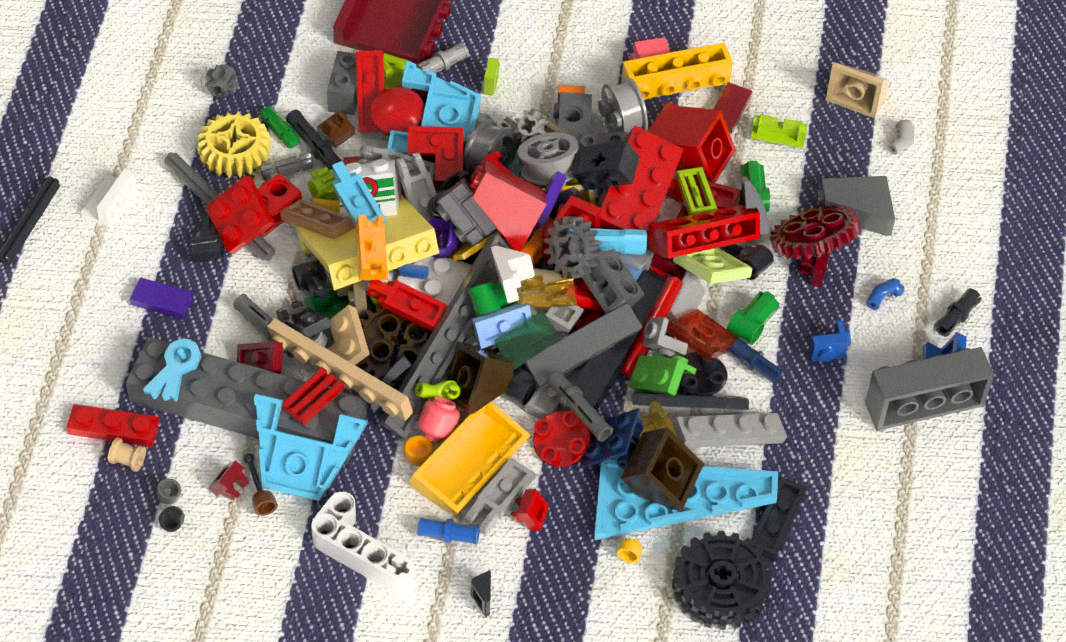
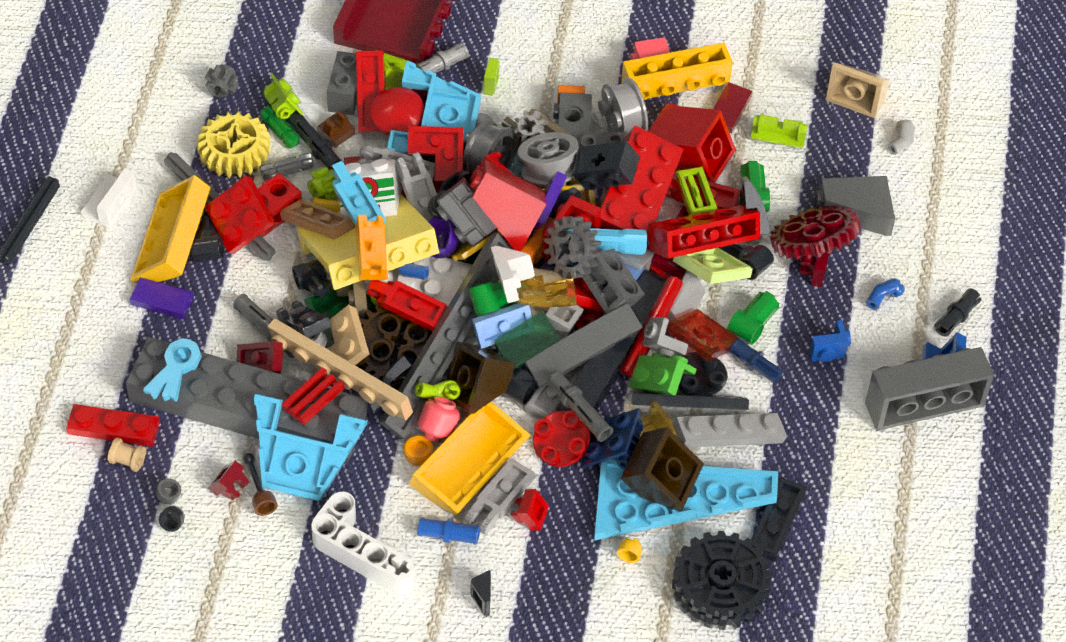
(171, 231): none -> yellow slope
(282, 98): none -> lime hinge

